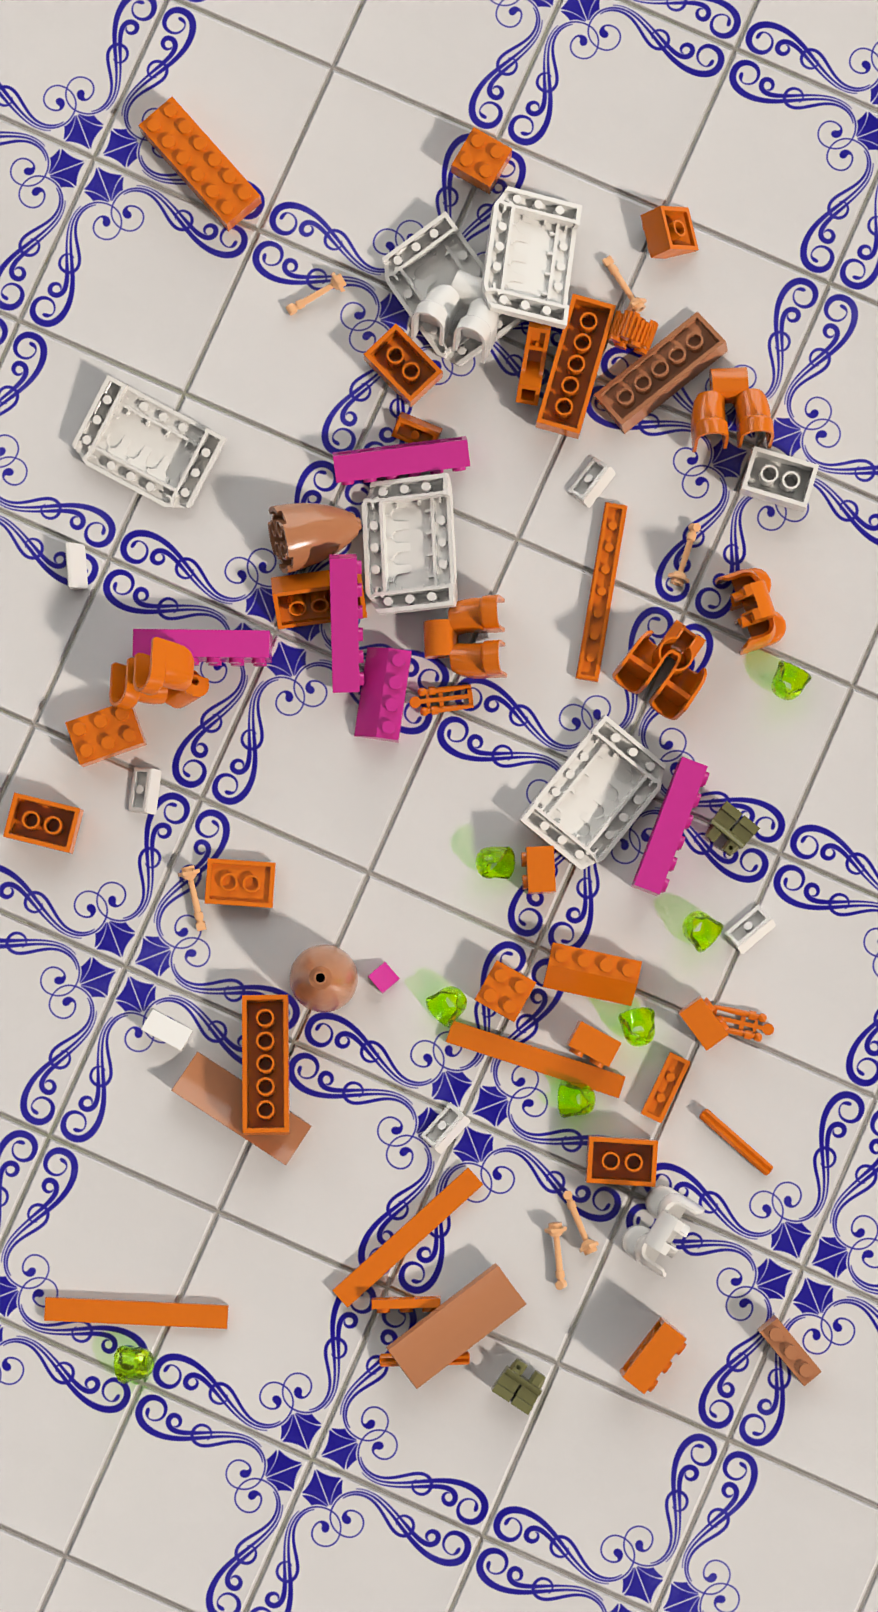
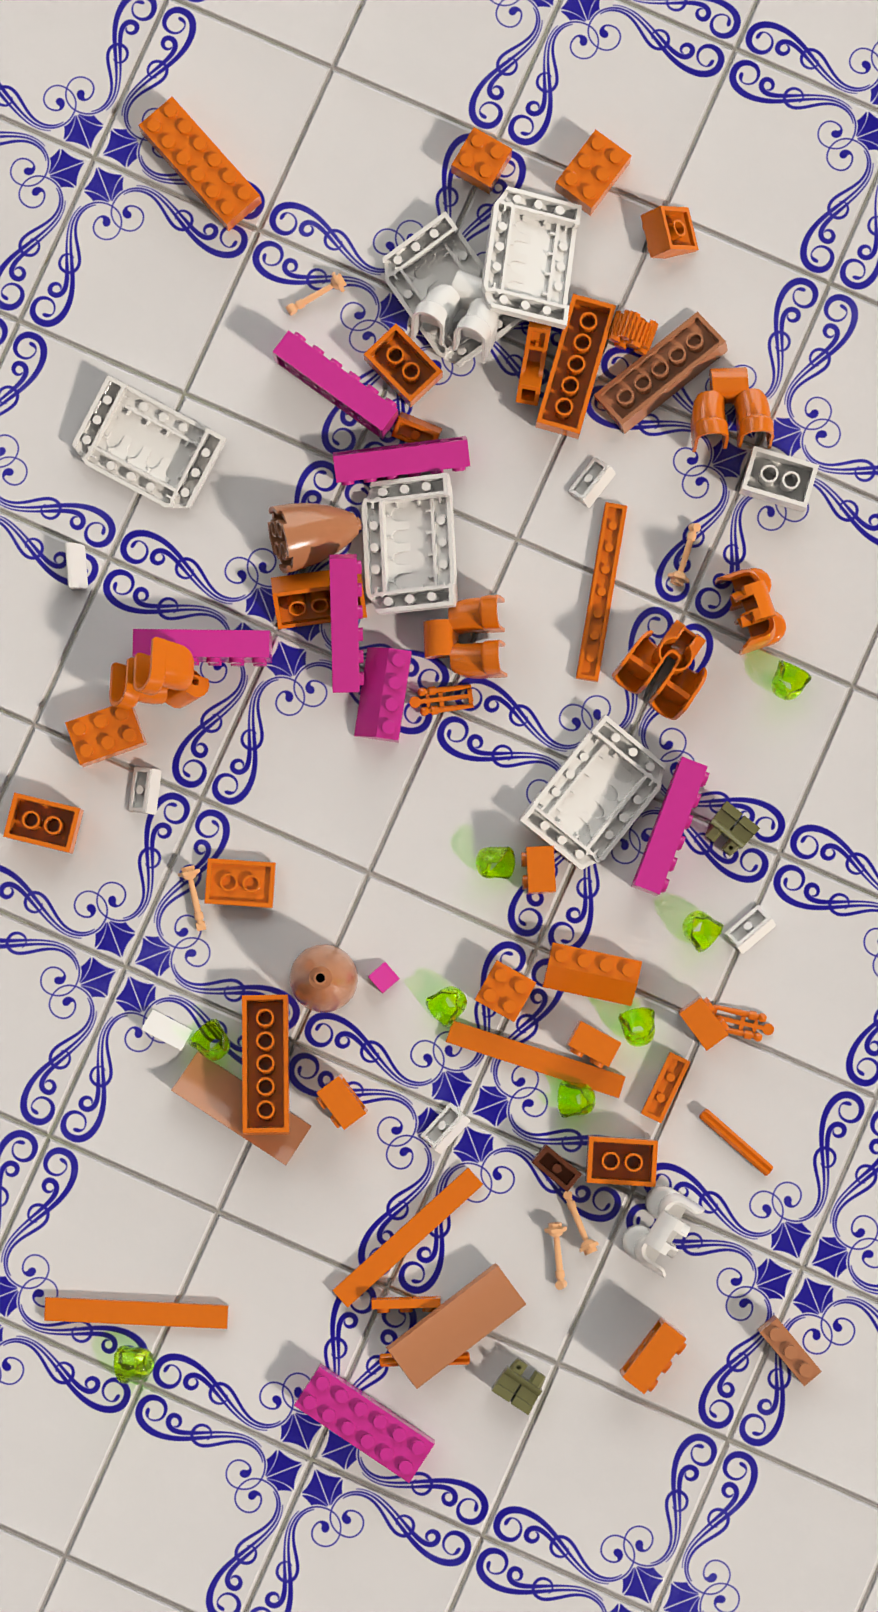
(205, 1035): none -> clear neon green hair
(335, 384): none -> dark pink brick
(341, 1102): none -> orange brick
(364, 1423): none -> dark pink brick
(556, 1167): none -> copper brick
(593, 172): none -> orange brick
(636, 304): light nougat piece -> none

